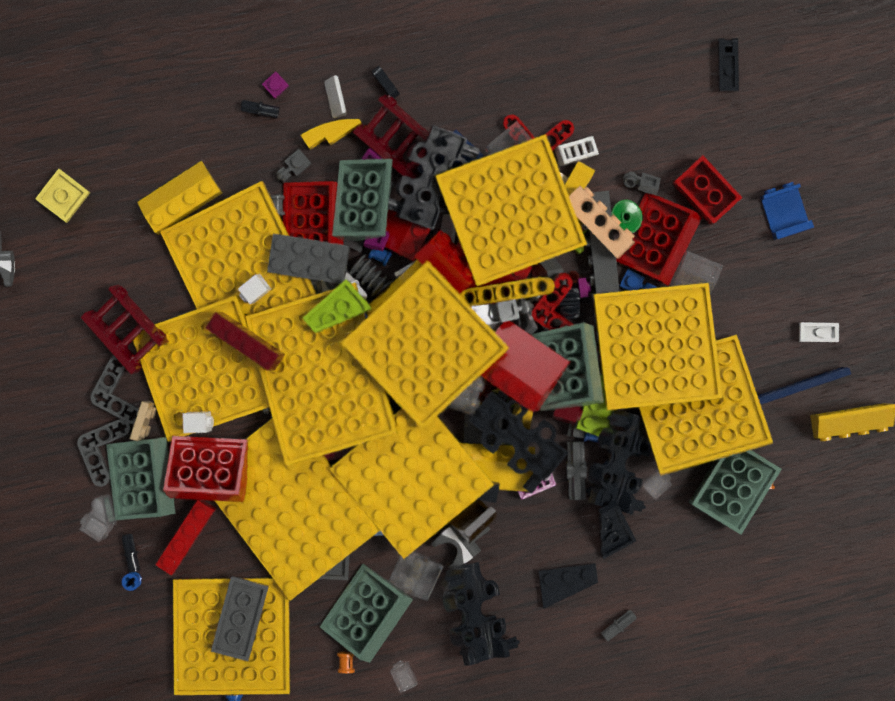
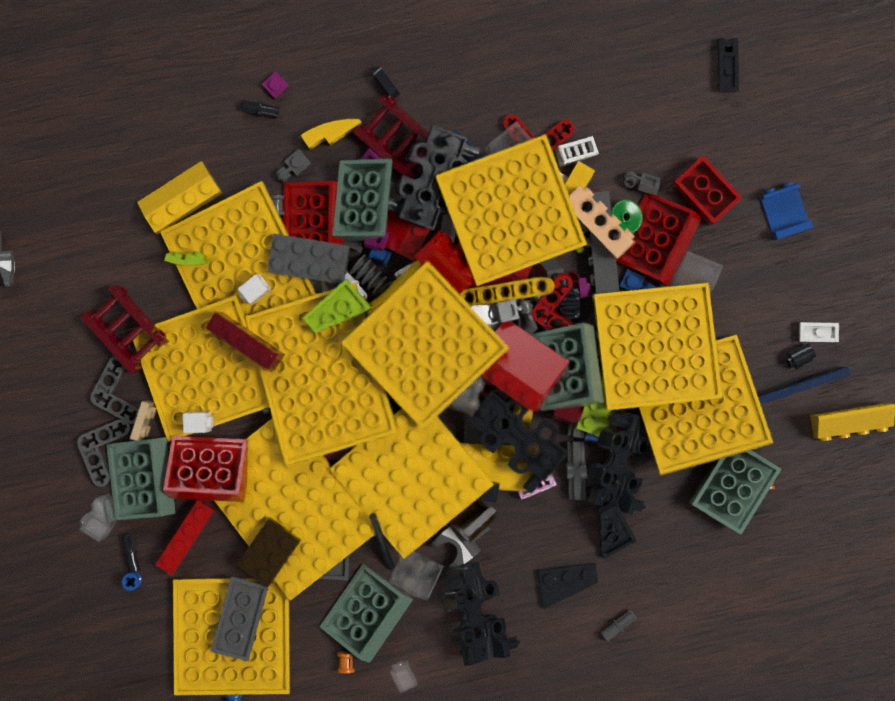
(62, 195): light yellow plate -> none
(191, 258): none -> lime slope
(268, 552): none -> dark brown plate
(335, 97): white slope -> none
(381, 540): none -> black bar
(657, 484): clear brick -> none
(800, 356): none -> black brick

